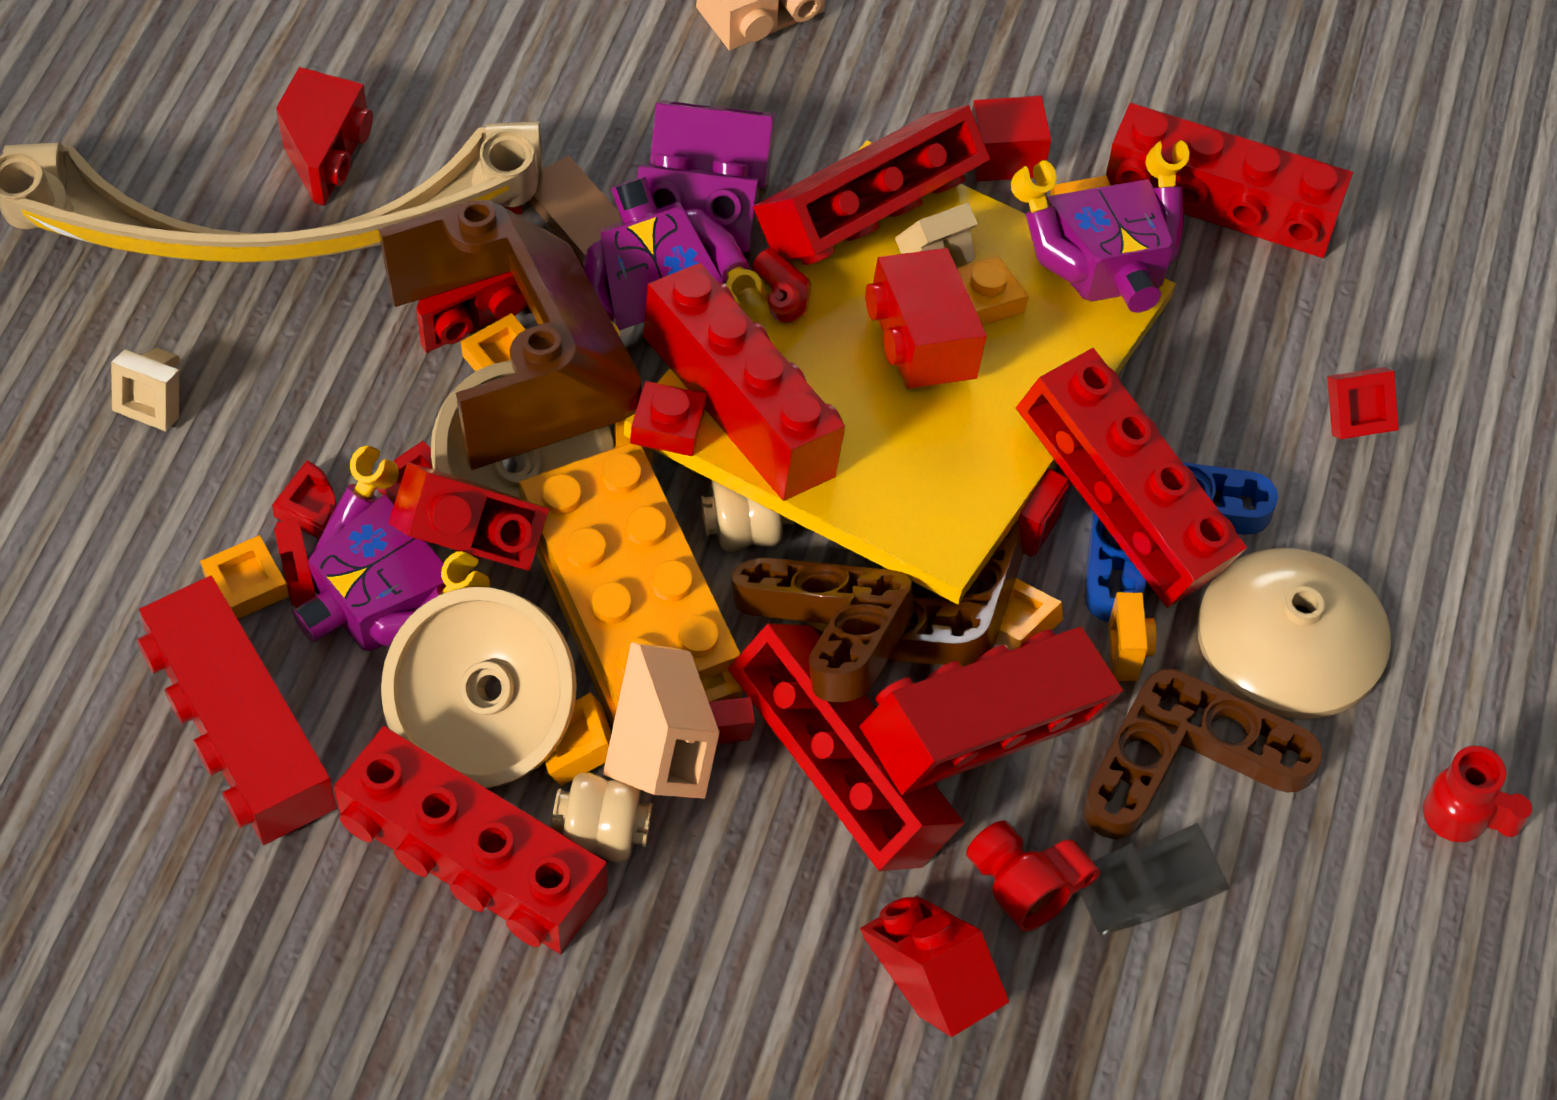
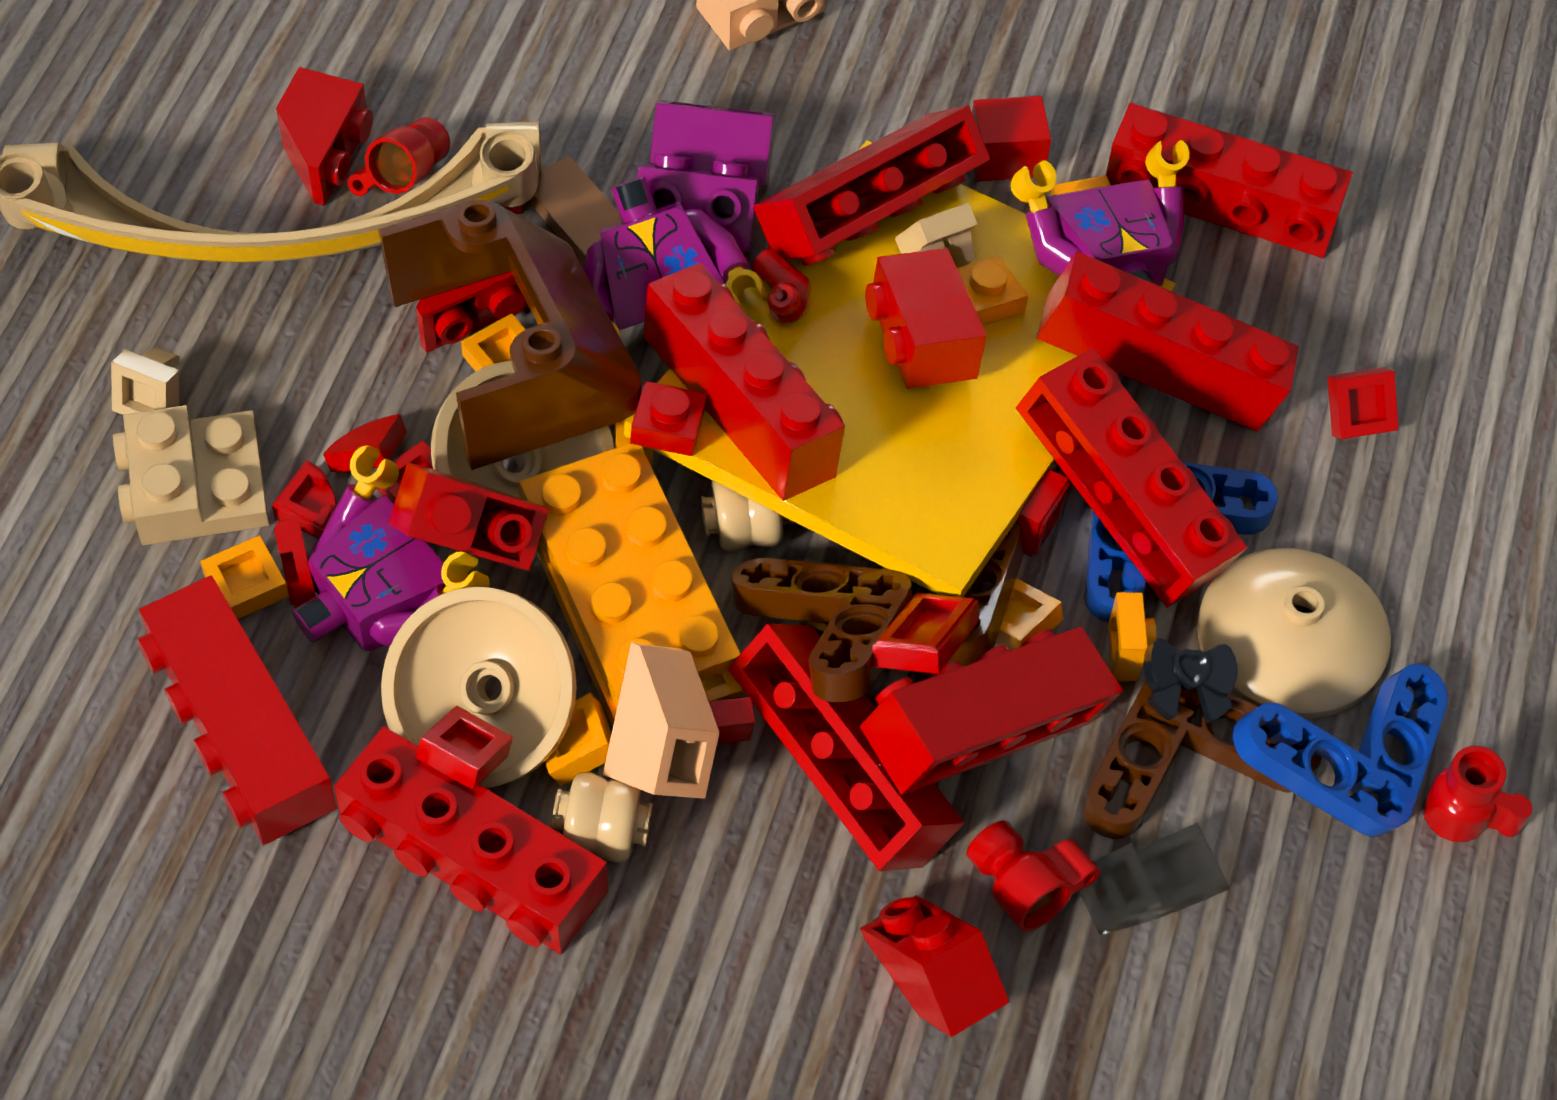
(190, 474): none -> tan plate
(381, 434): none -> red tile
(401, 157): none -> red piece
(464, 747): none -> red tile
(926, 633): none -> red tile
(1168, 341): none -> red brick
(1209, 671): none -> black piece
(1354, 770): none -> blue beam

